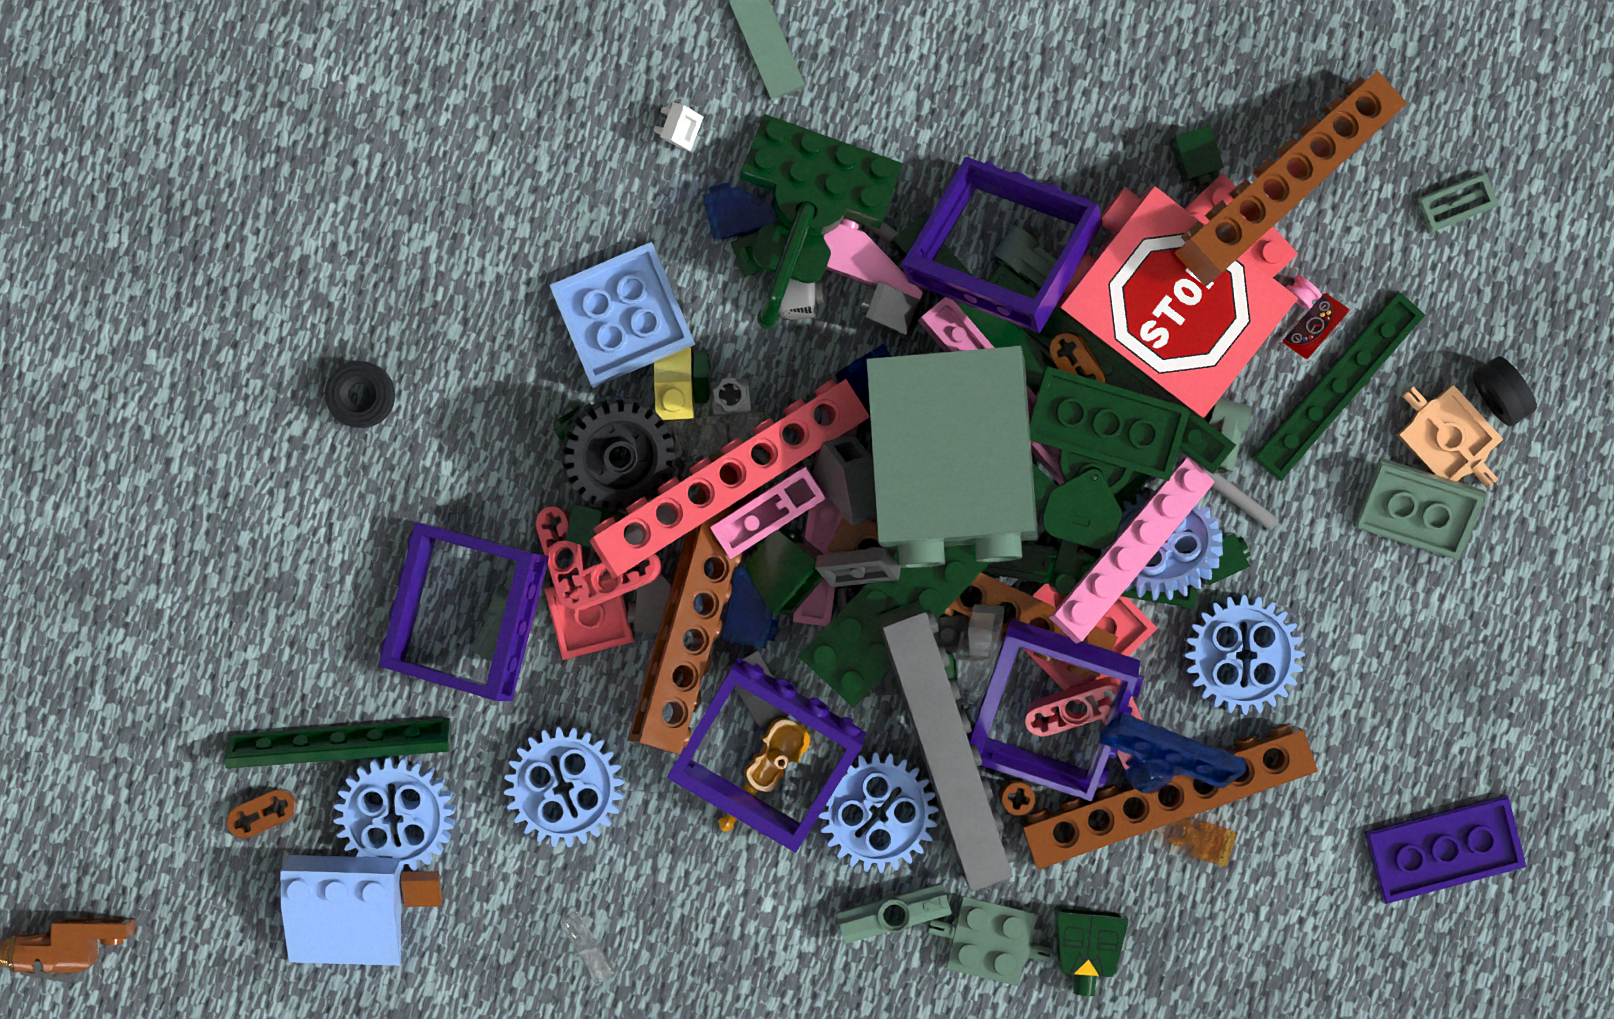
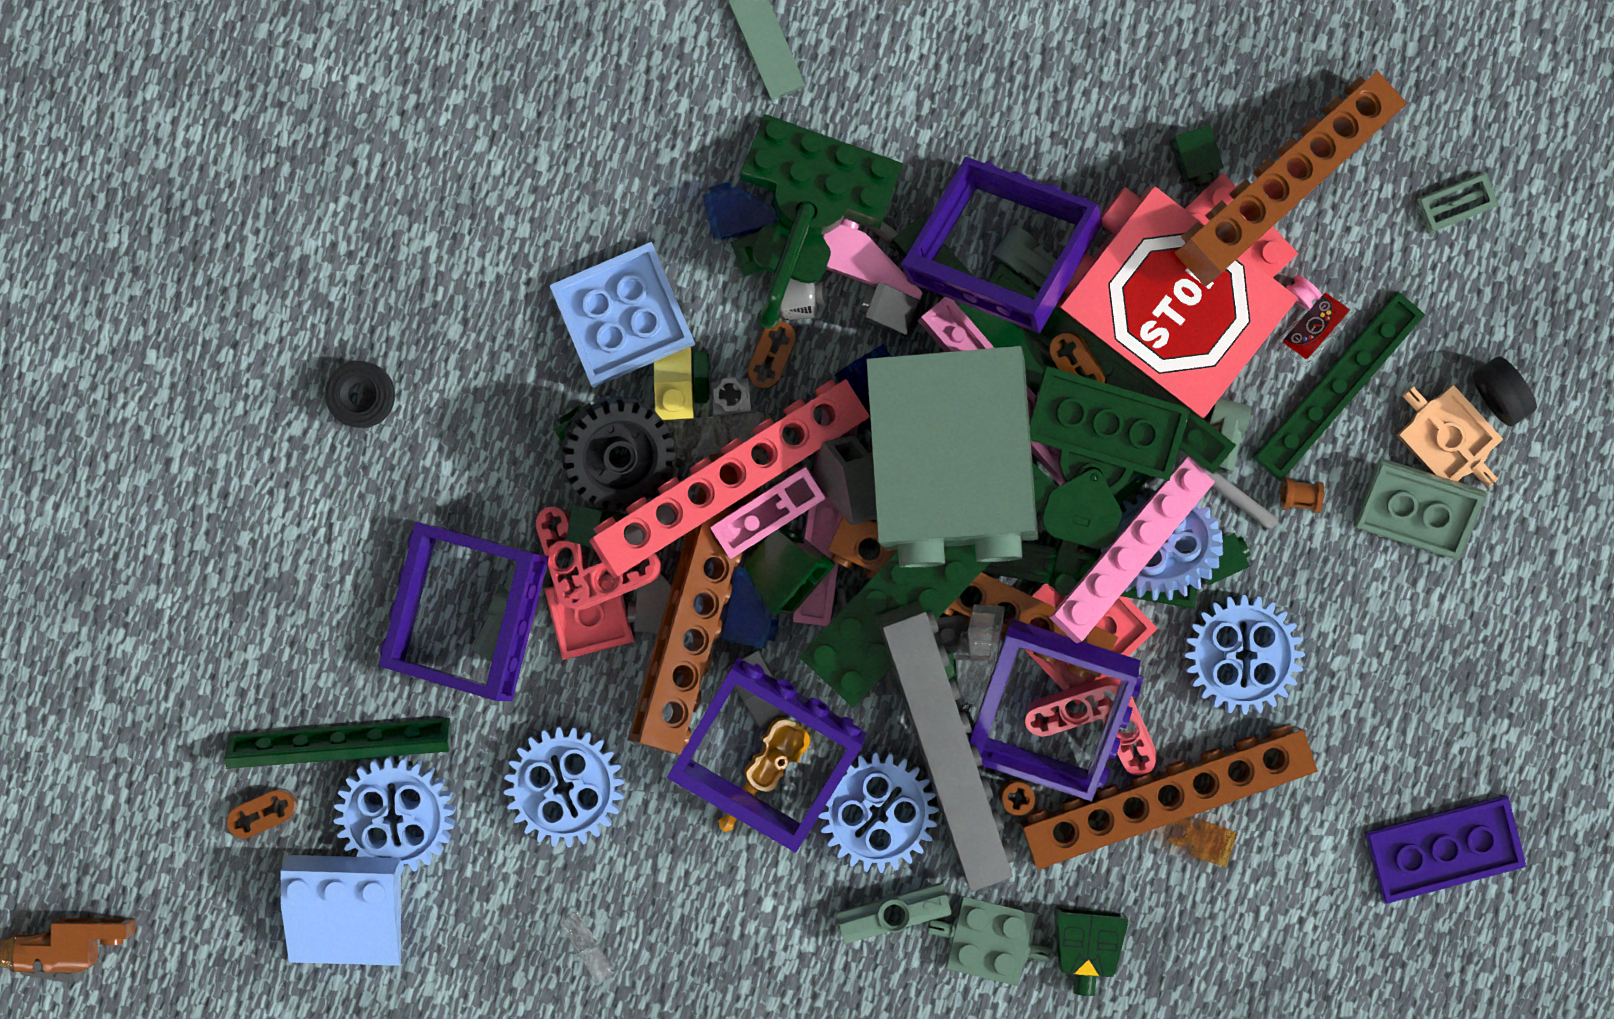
(421, 889): dark orange tile -> none
(680, 126): white tile -> none
(780, 357): none -> dark orange beam
(858, 567): dark grey plate -> none
(1162, 755): clear blue plate -> none
(1301, 495): none -> dark orange bush

